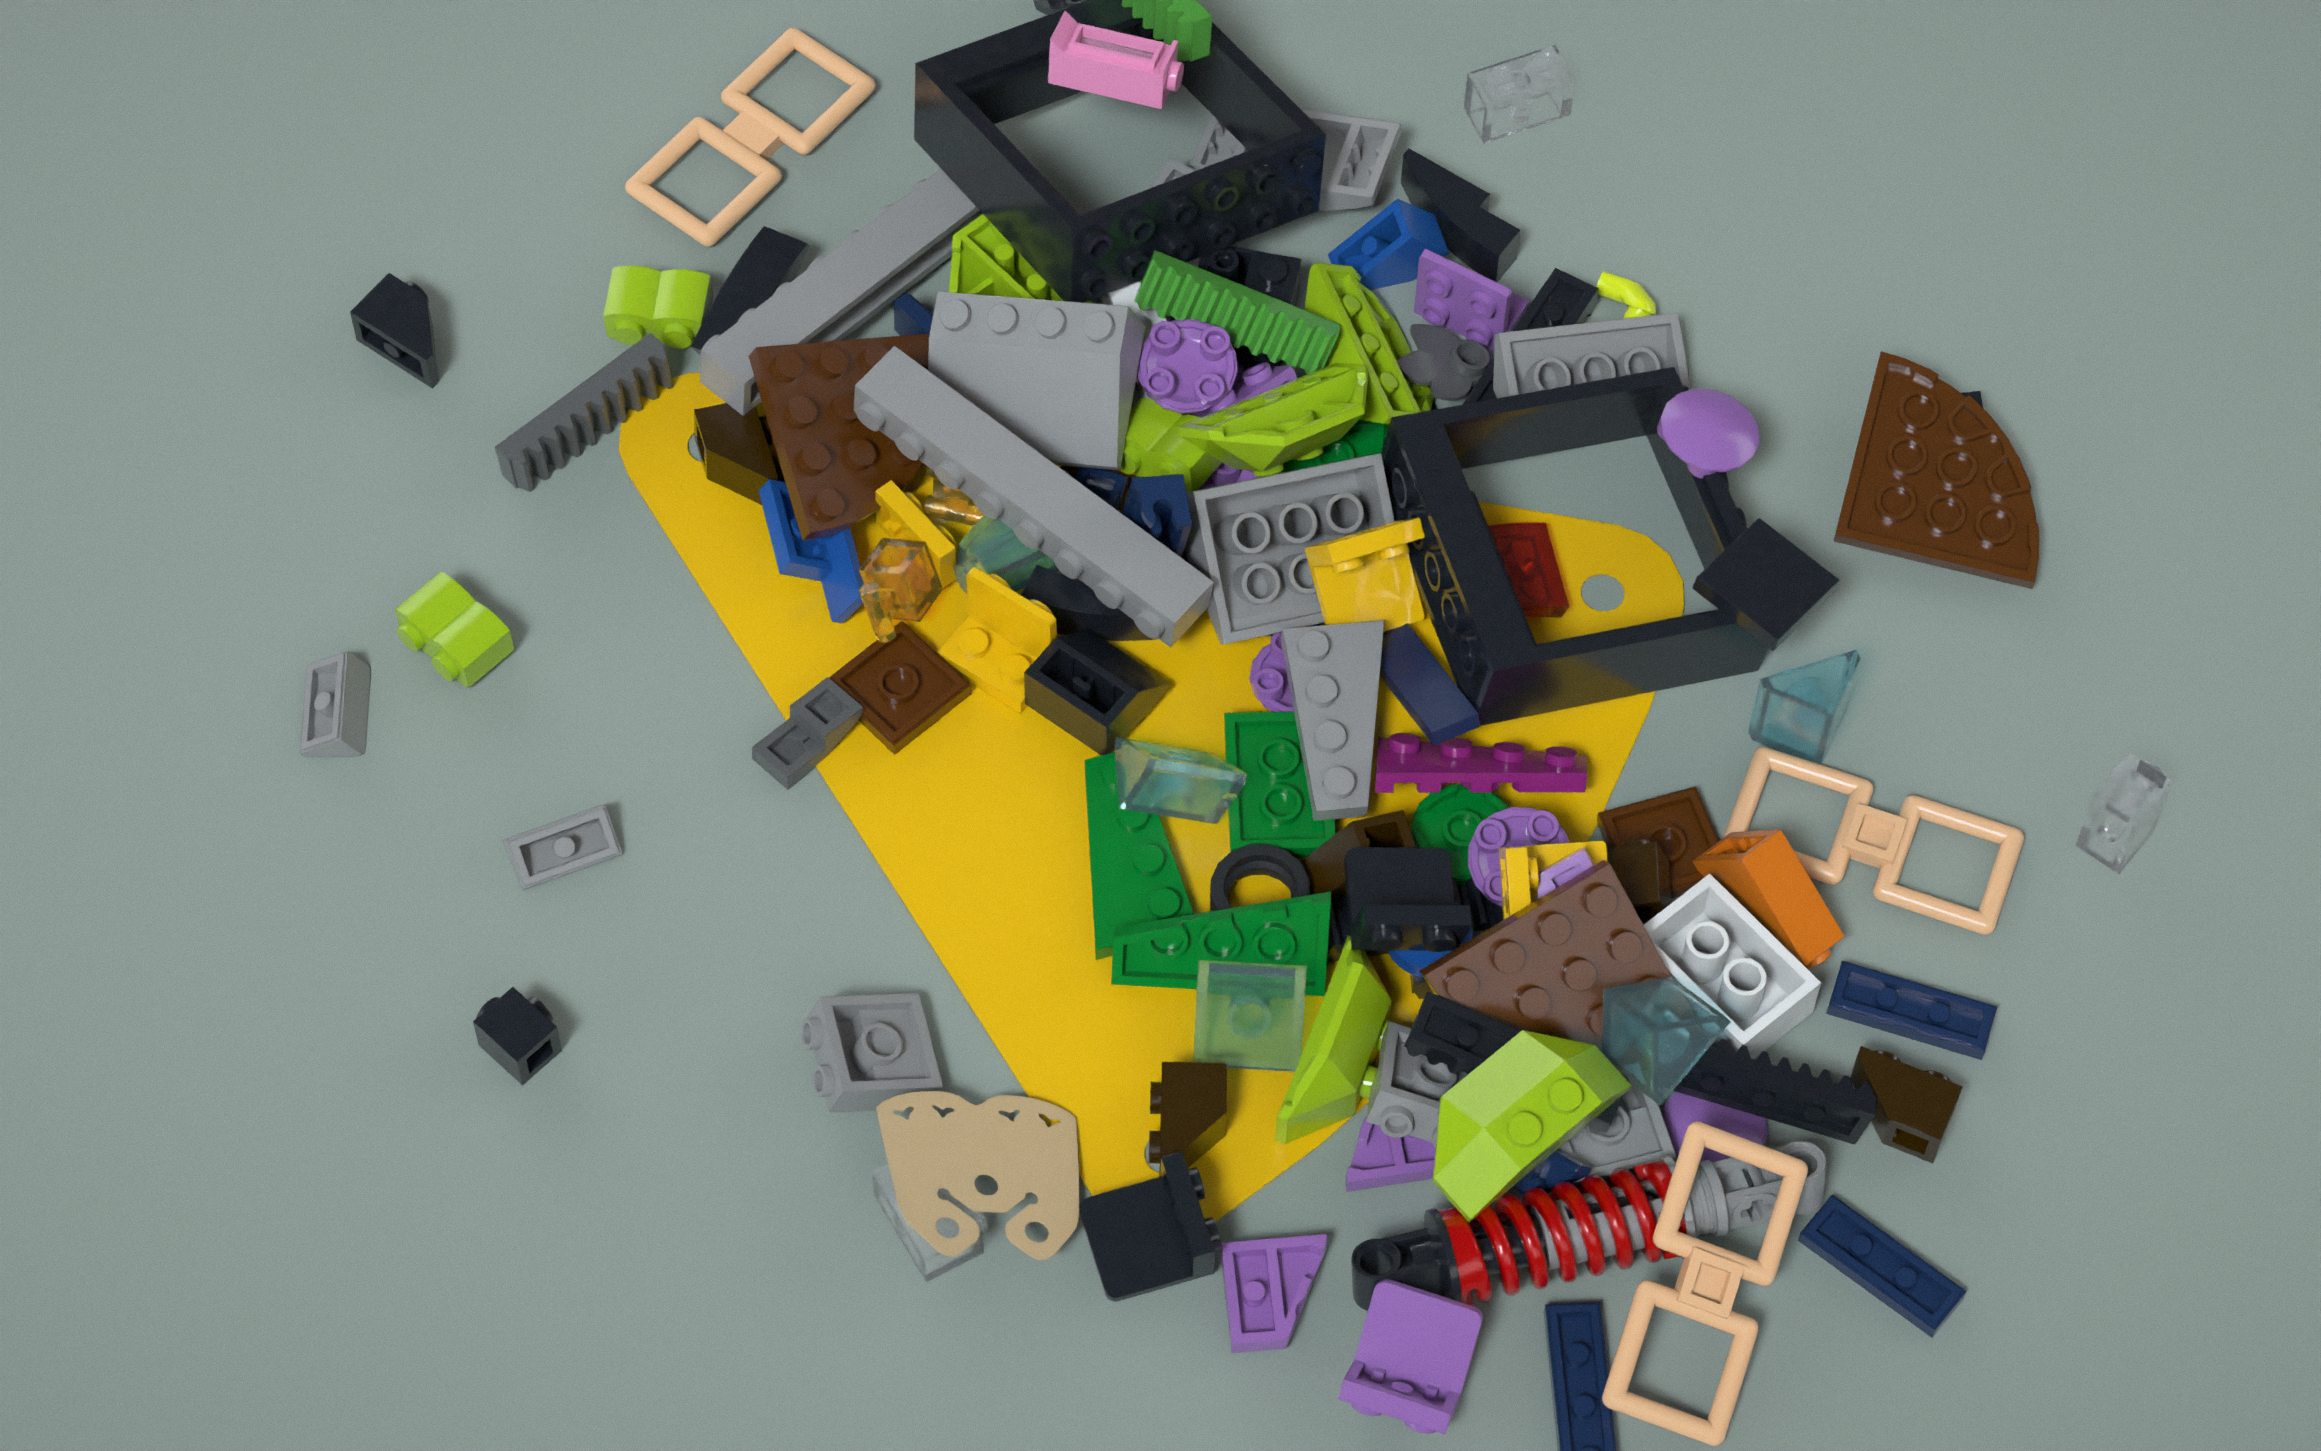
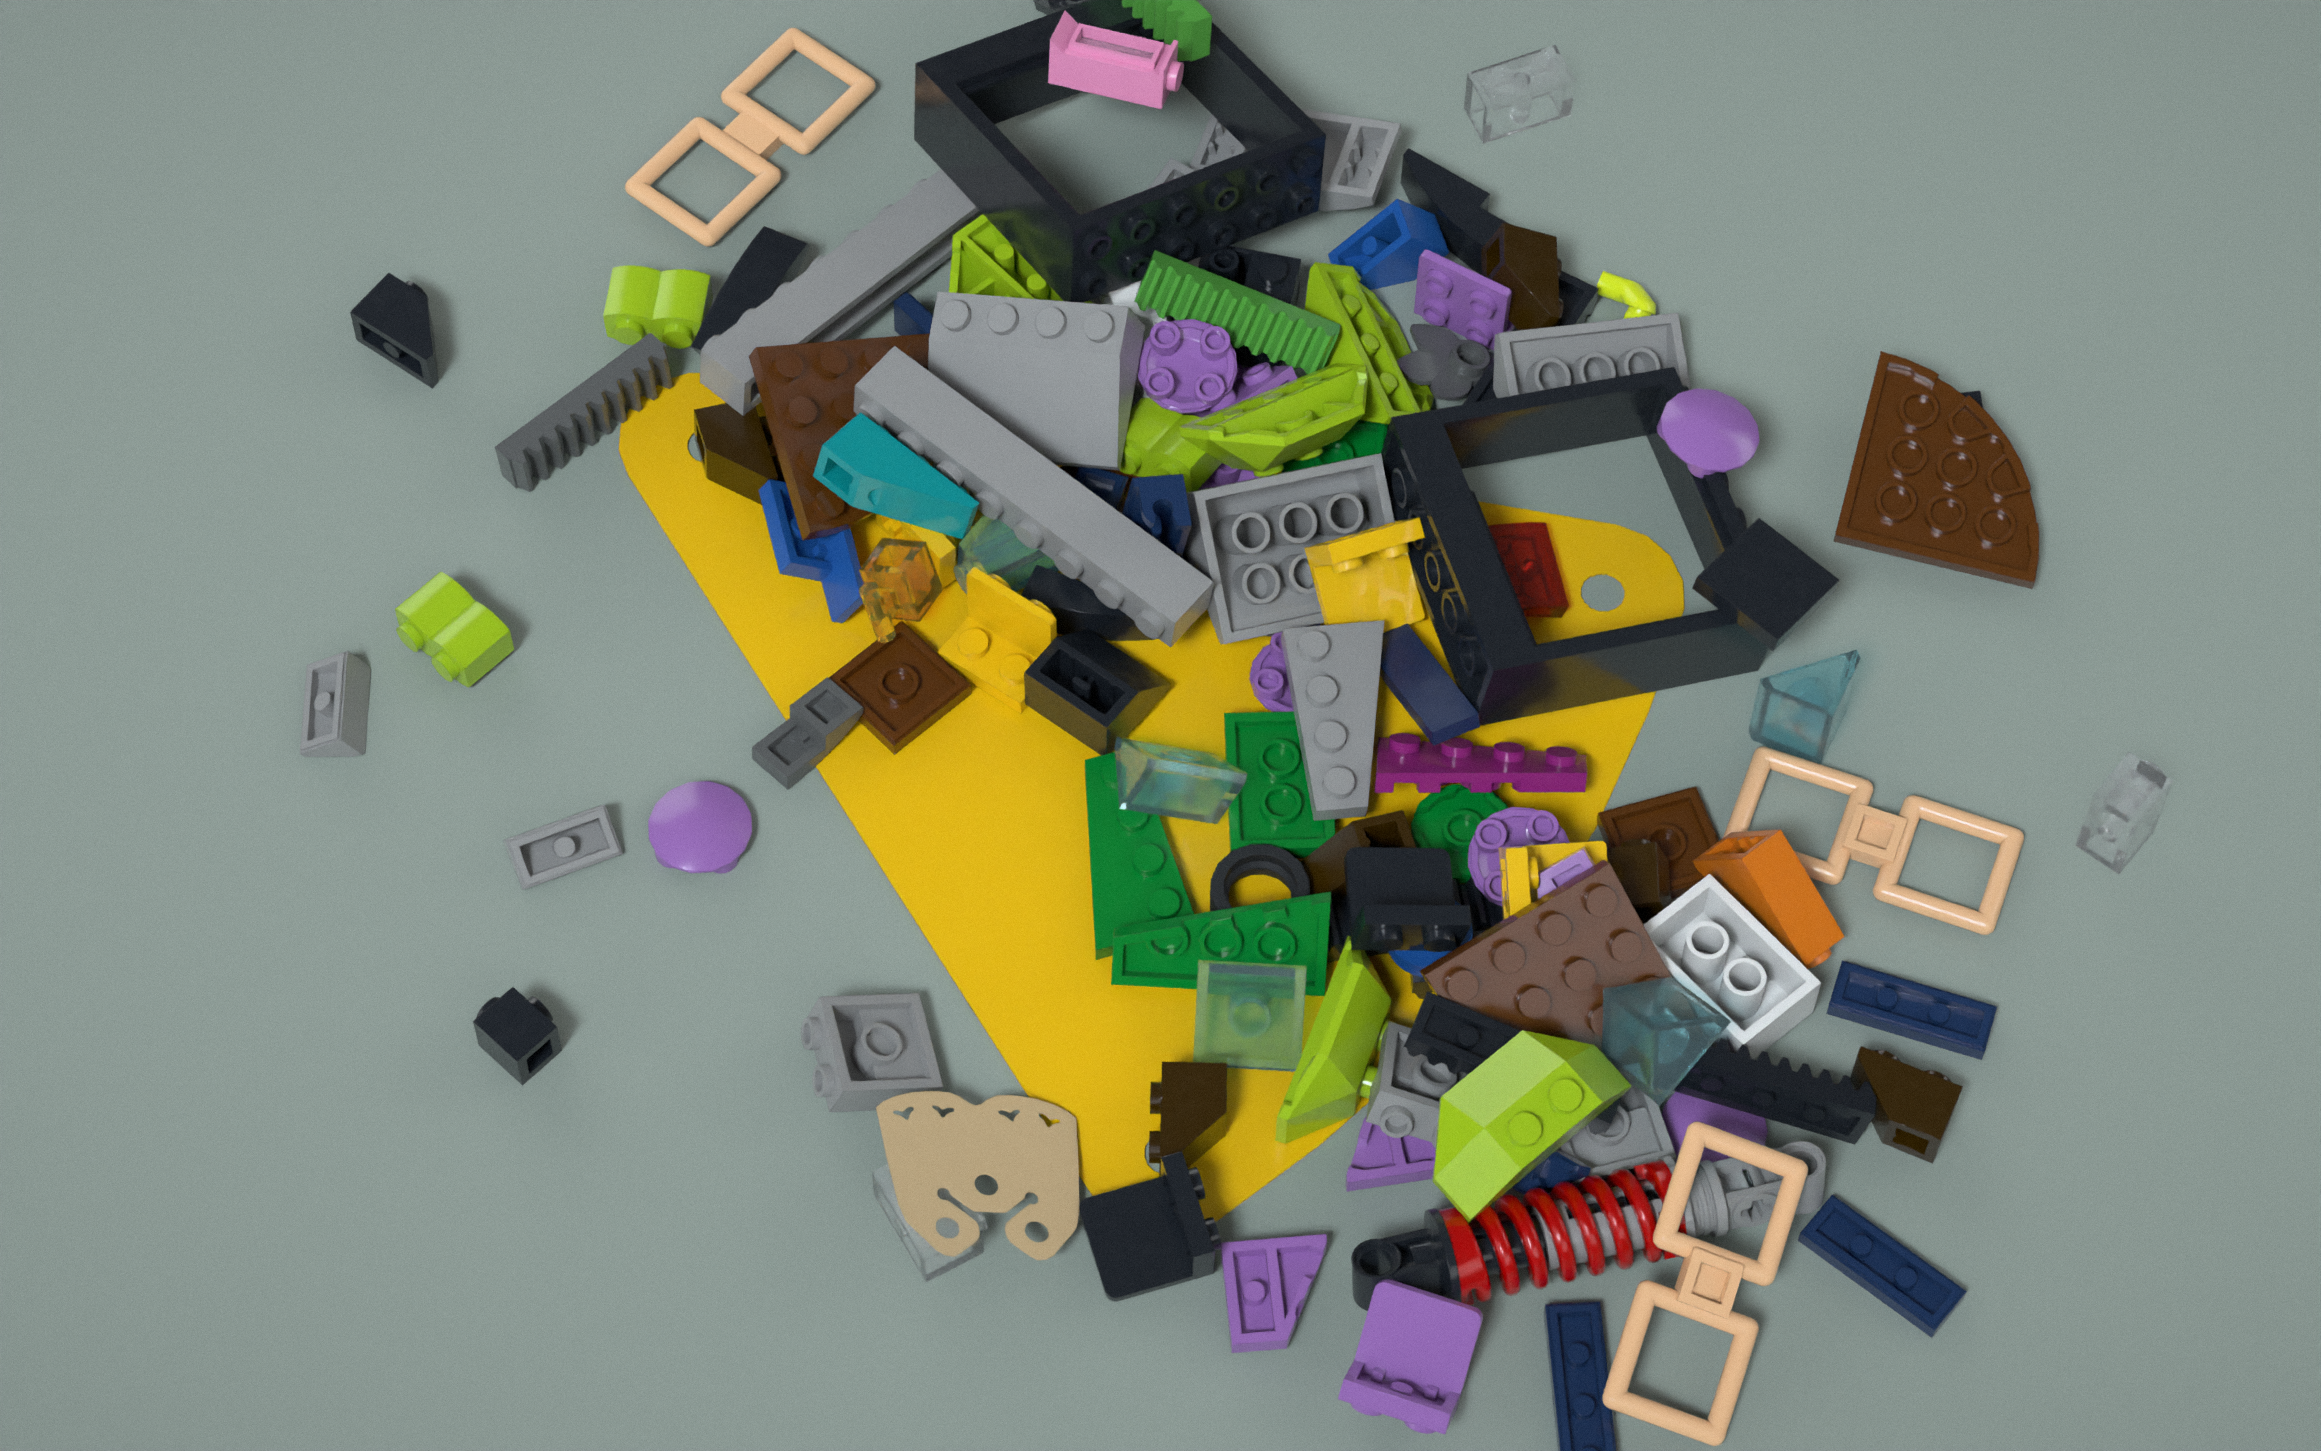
(700, 828): none -> medium lavender dish
(888, 479): none -> teal slope
(1530, 269): none -> dark brown slope

